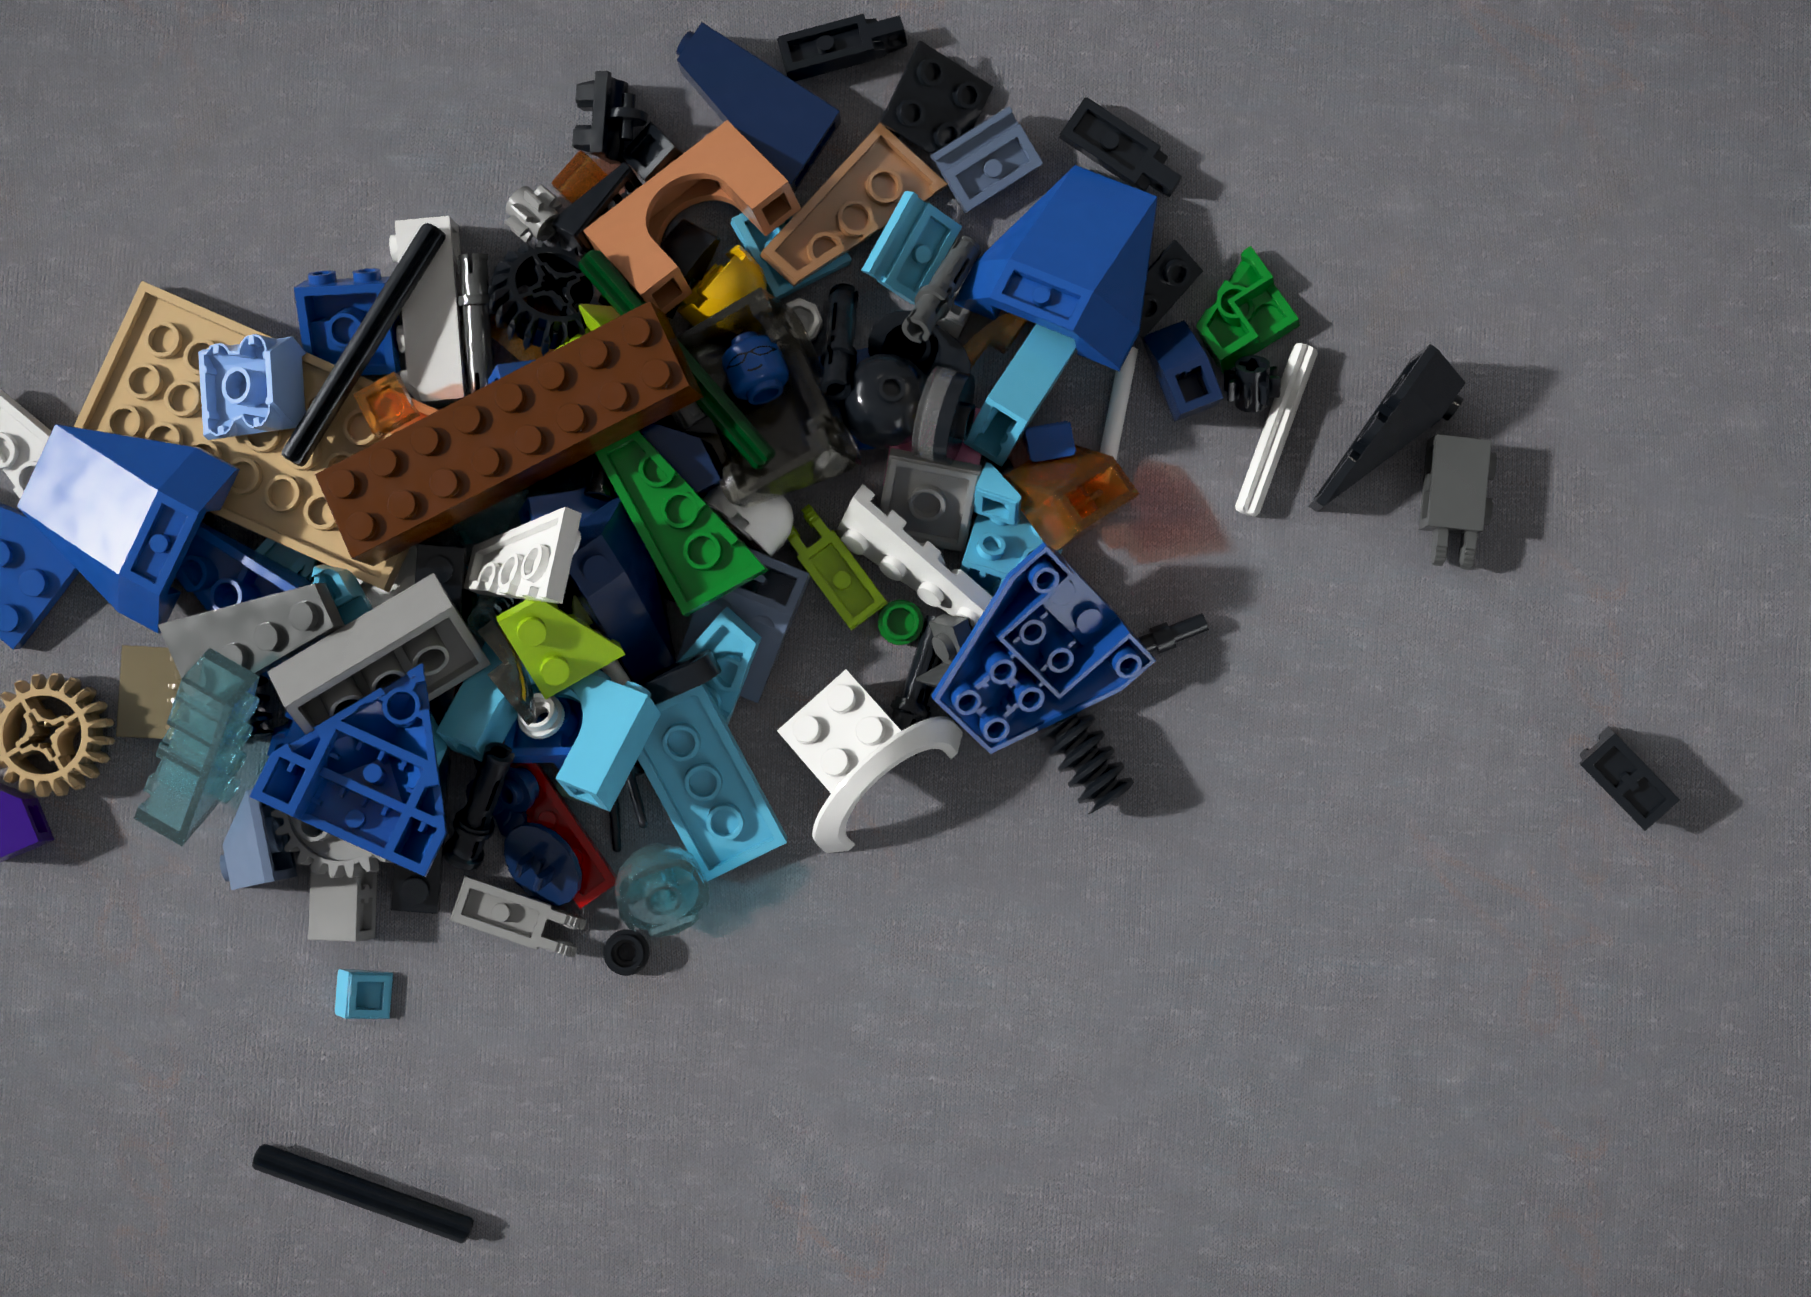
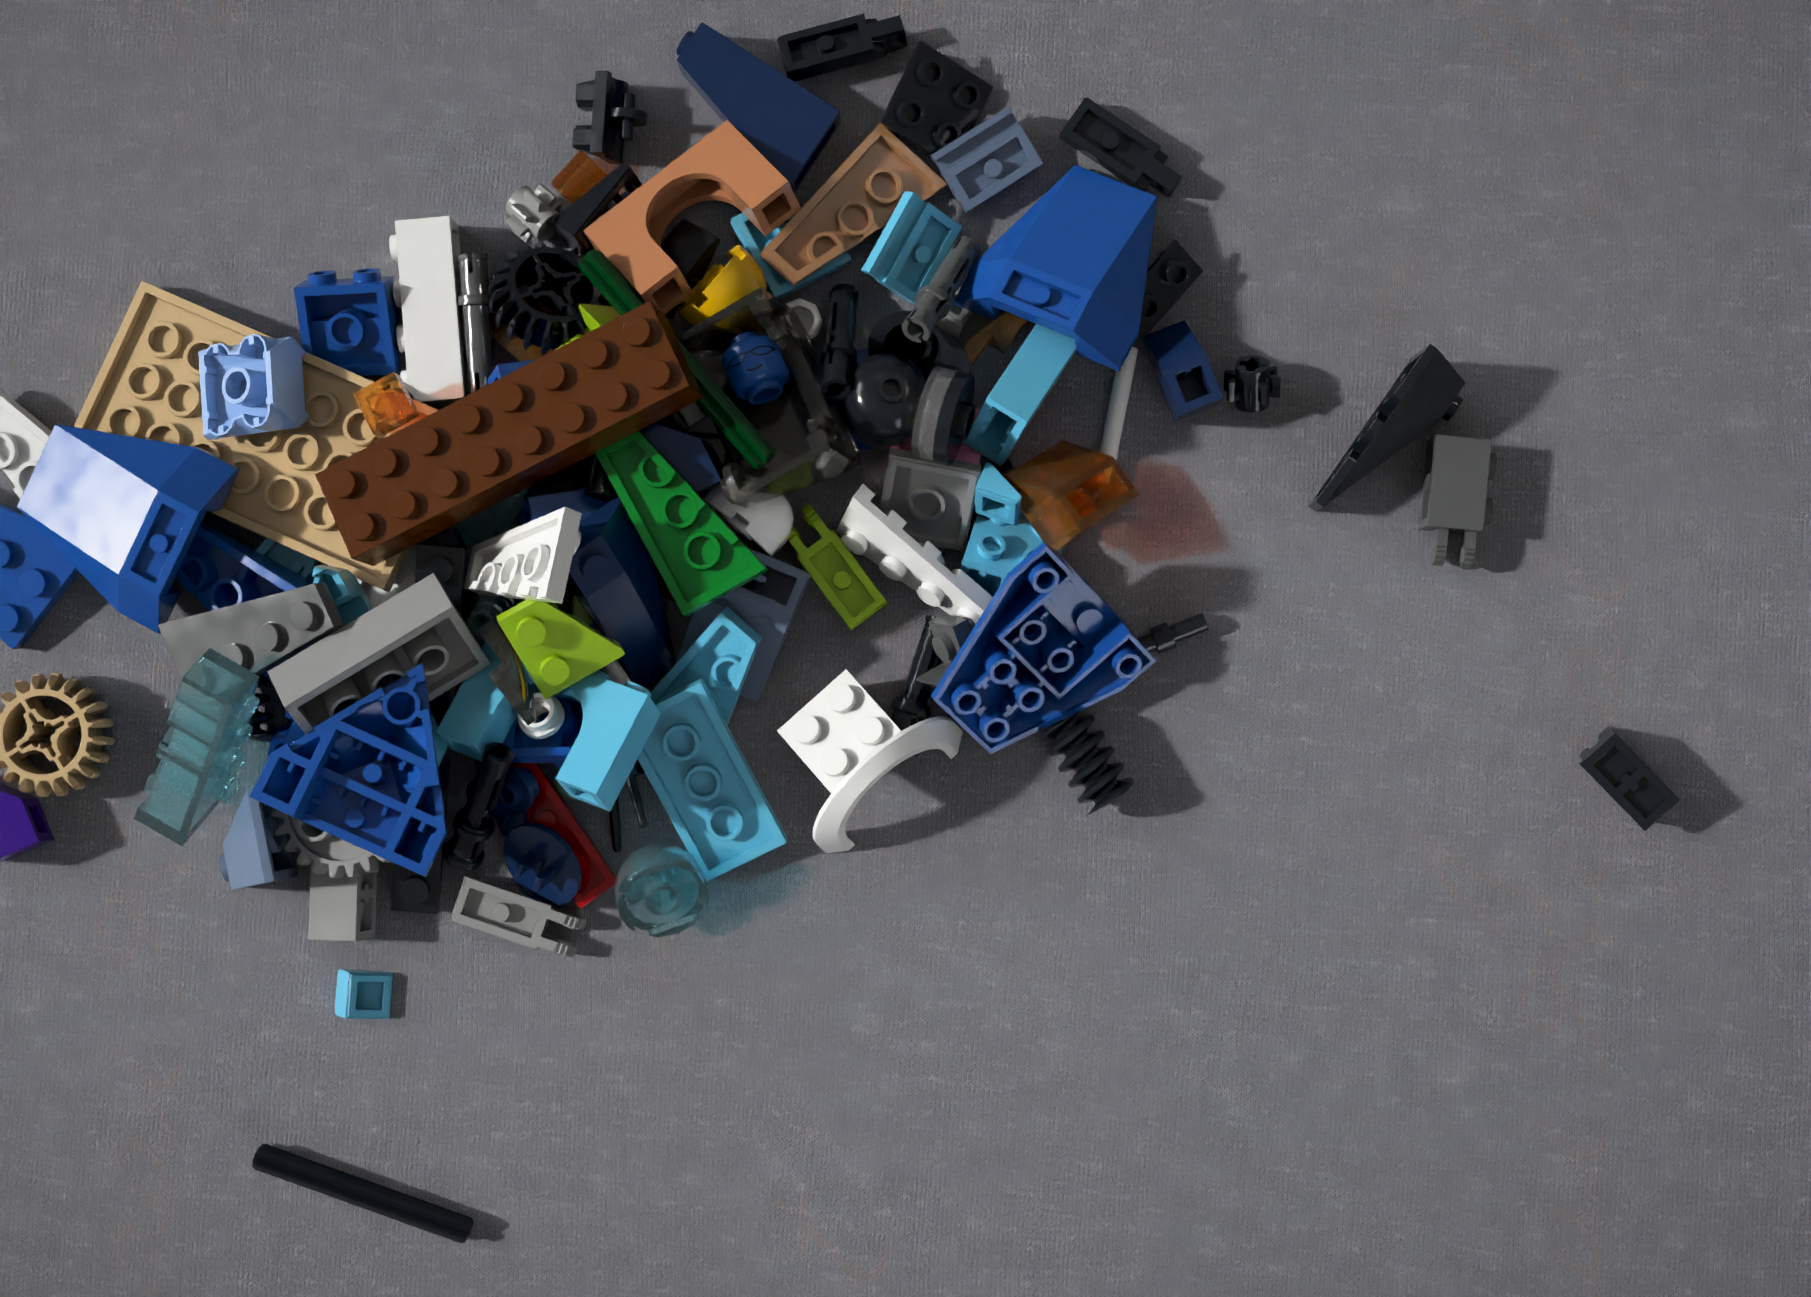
(146, 691): dark tan hinge -> none
(363, 344): black axle -> none
(614, 960): black plate -> none
(650, 152): black plate -> none
(681, 676): black beam -> none
(900, 622): green plate -> none
(1049, 441): blue slope -> none
(1245, 314): green slope -> none
(1276, 430): white axle -> none

